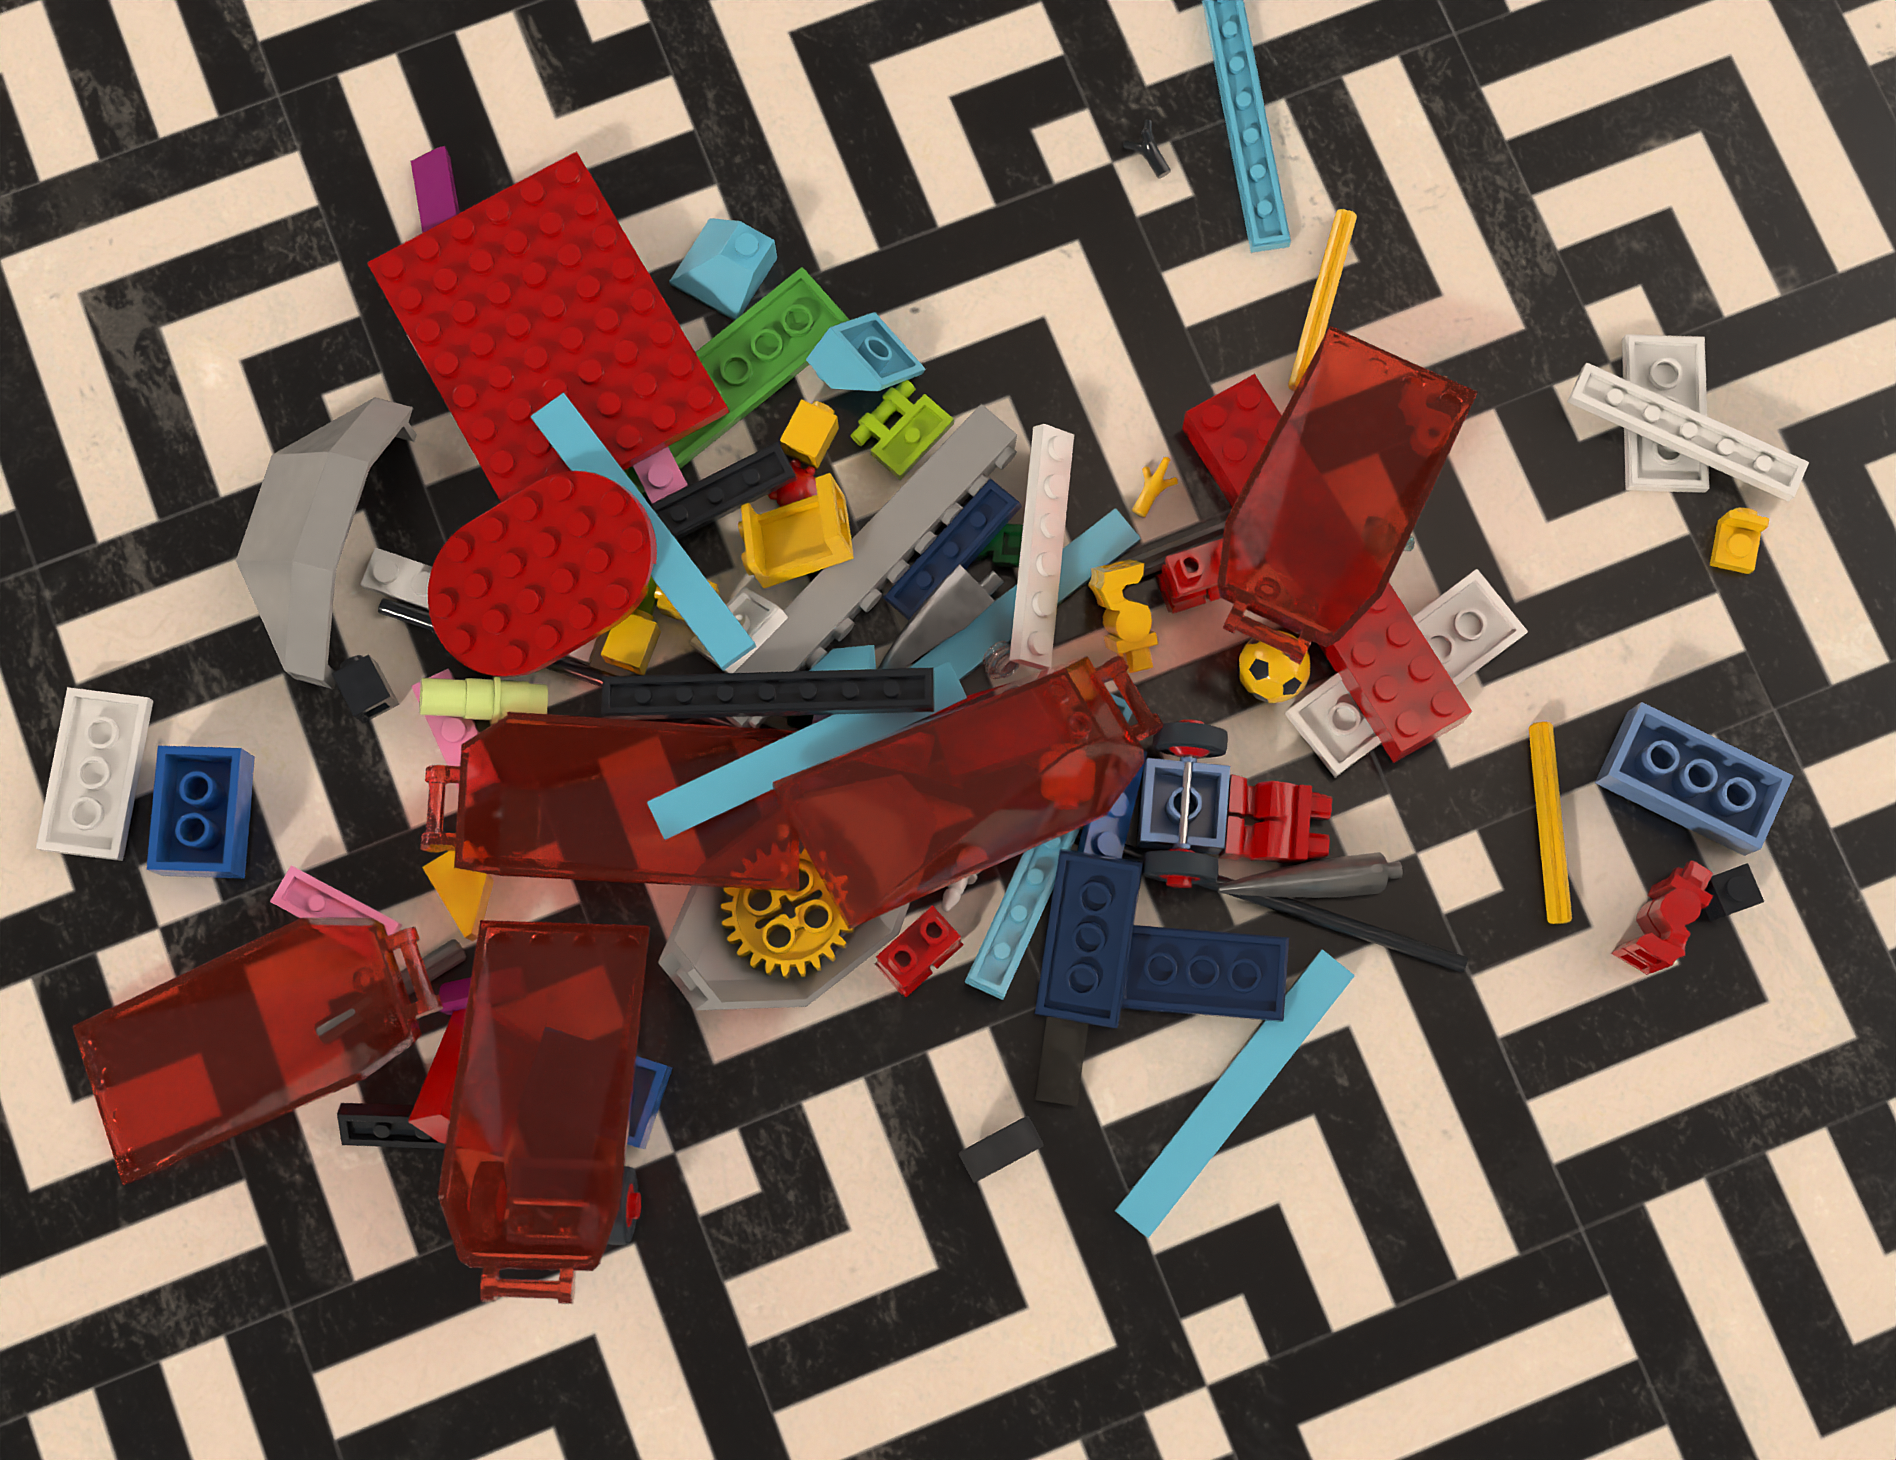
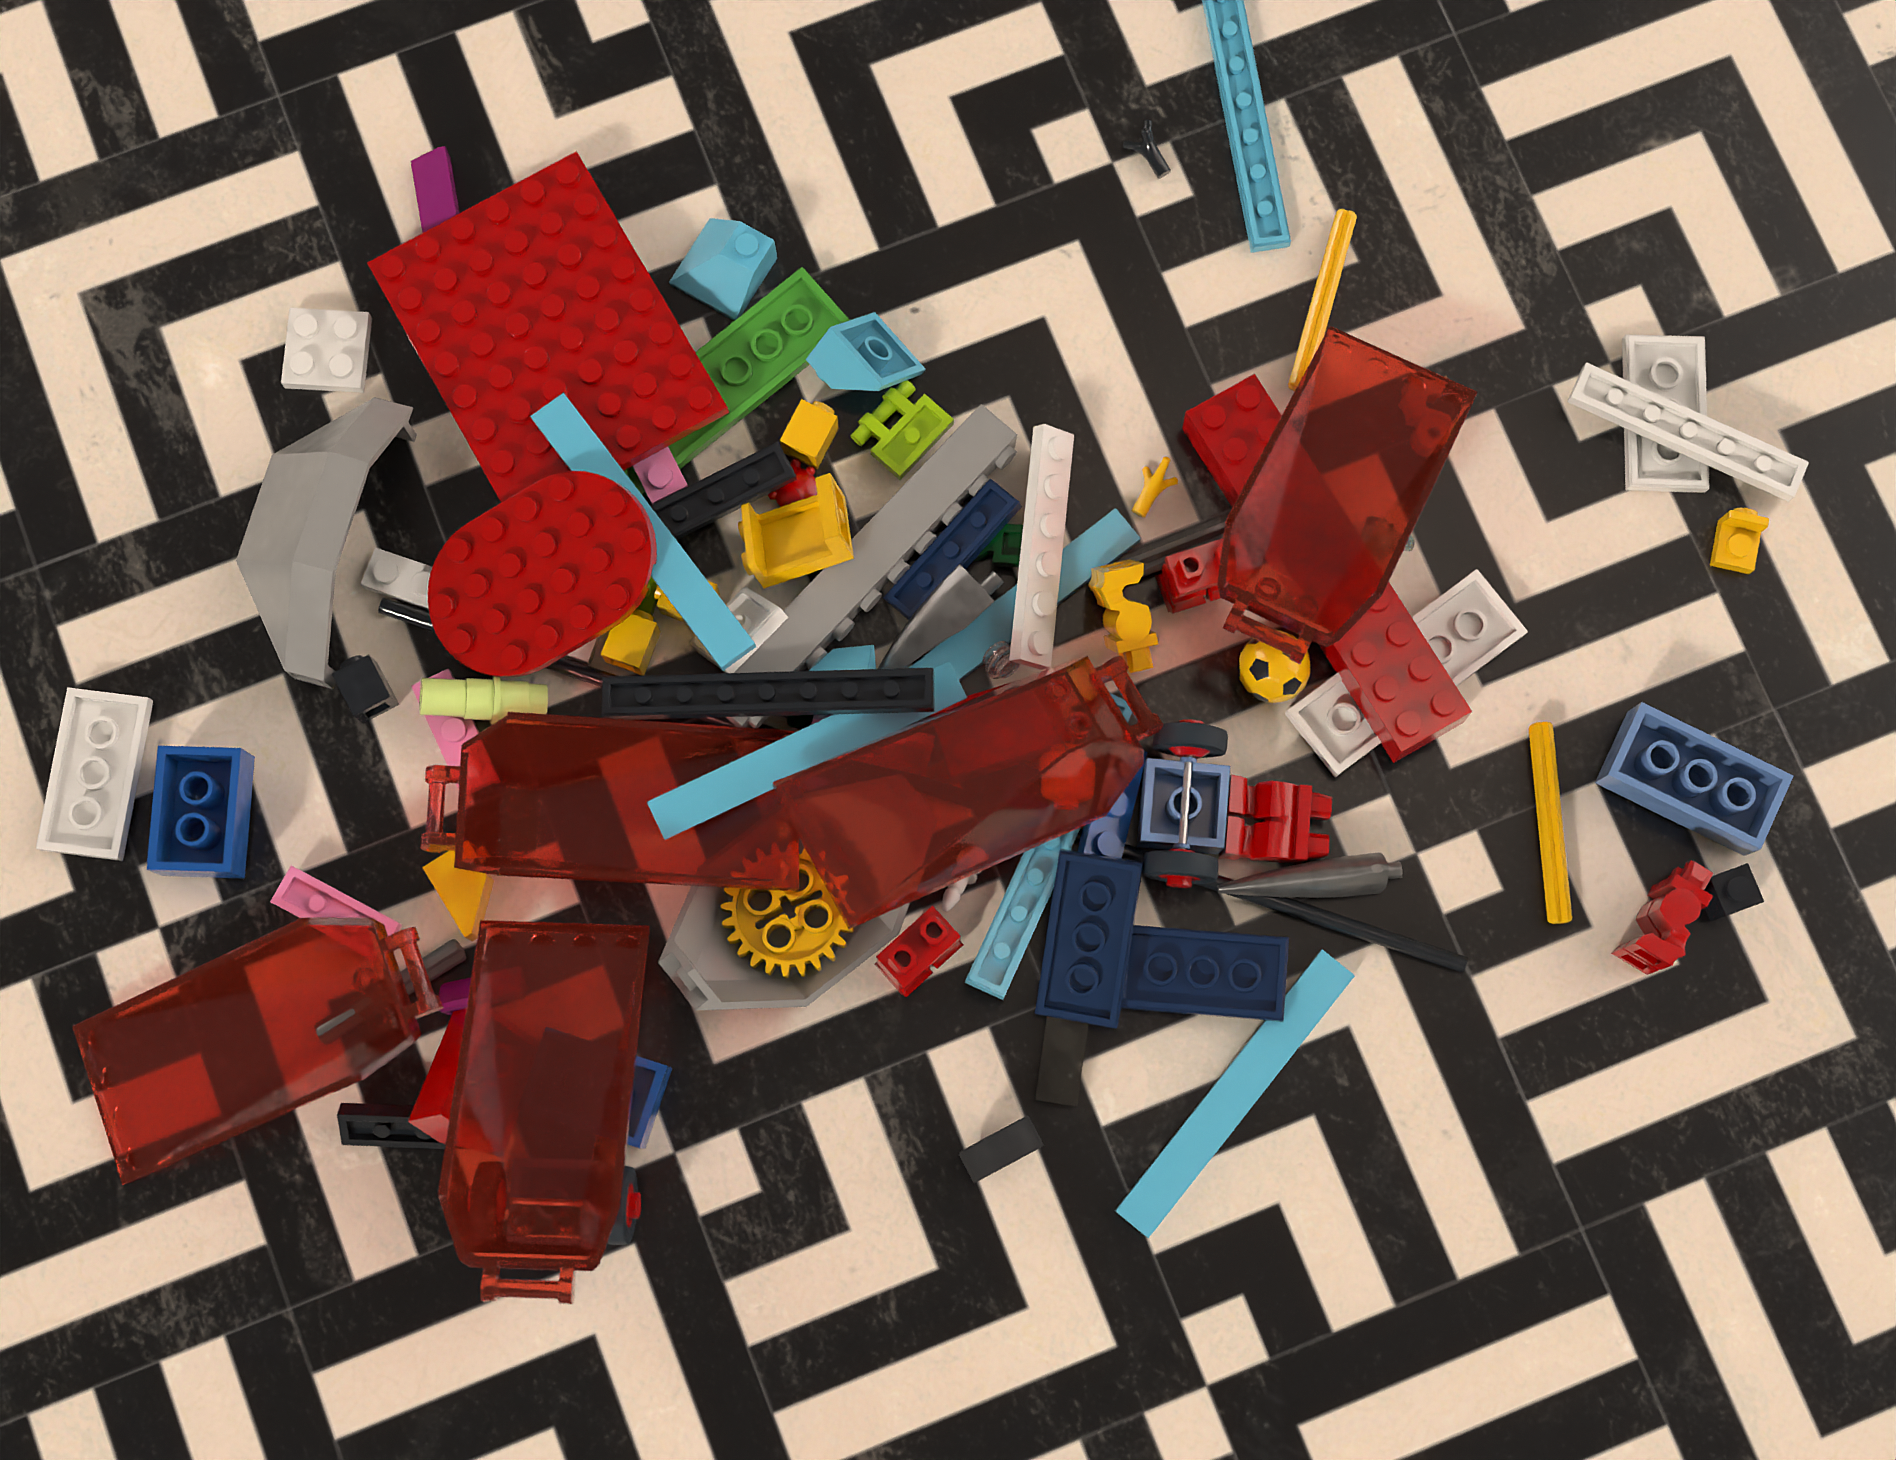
(326, 350): none -> white plate

